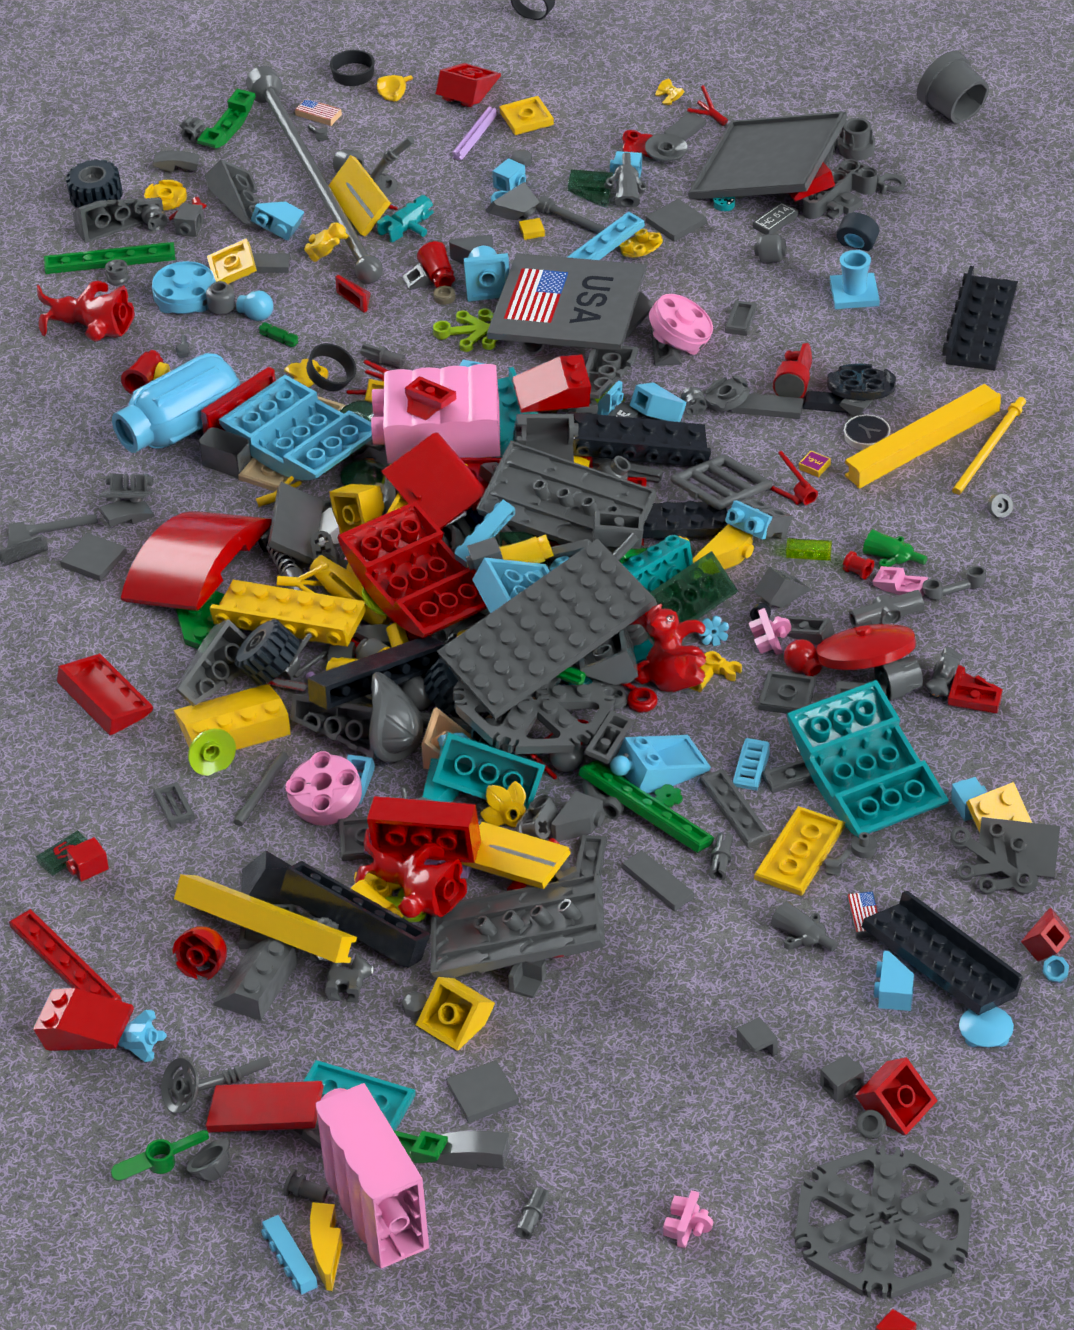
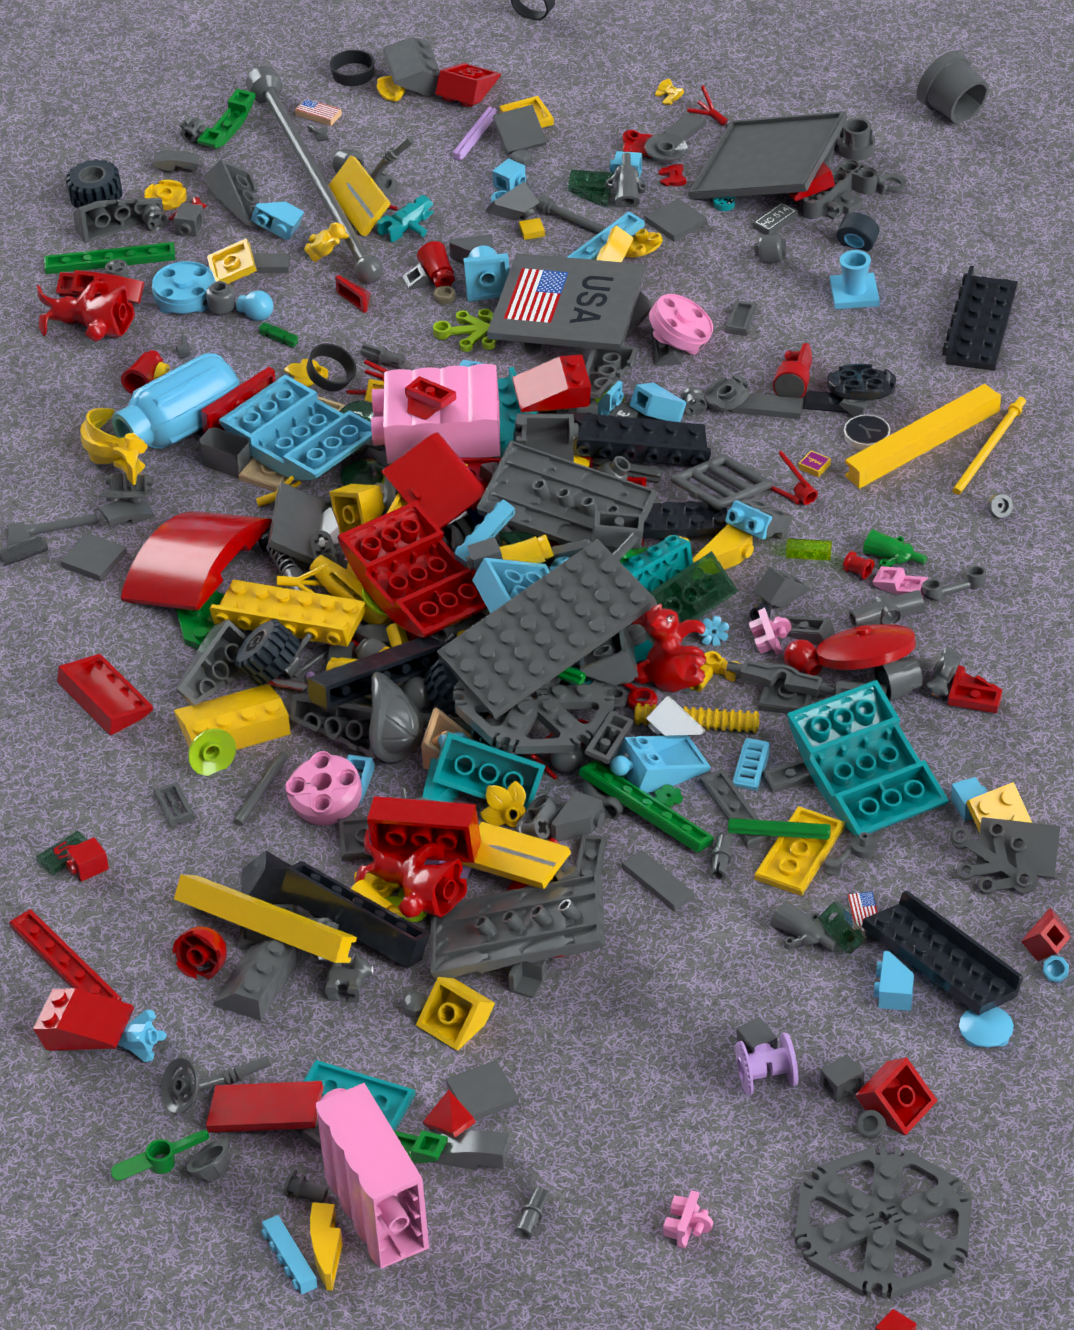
(75, 283): none -> red slope
(111, 449): none -> yellow piece
(413, 65): none -> dark grey slope
(449, 1116): none -> red slope
(519, 129): none -> dark grey tile
(616, 246): none -> yellow slope
(673, 720): none -> white slope
(675, 173): none -> red piece
(708, 718): none -> yellow piece
(765, 1061): none -> lavender hose
(779, 828): none -> green axle
(794, 680): none -> dark grey piece
(843, 927): none -> clear green leg

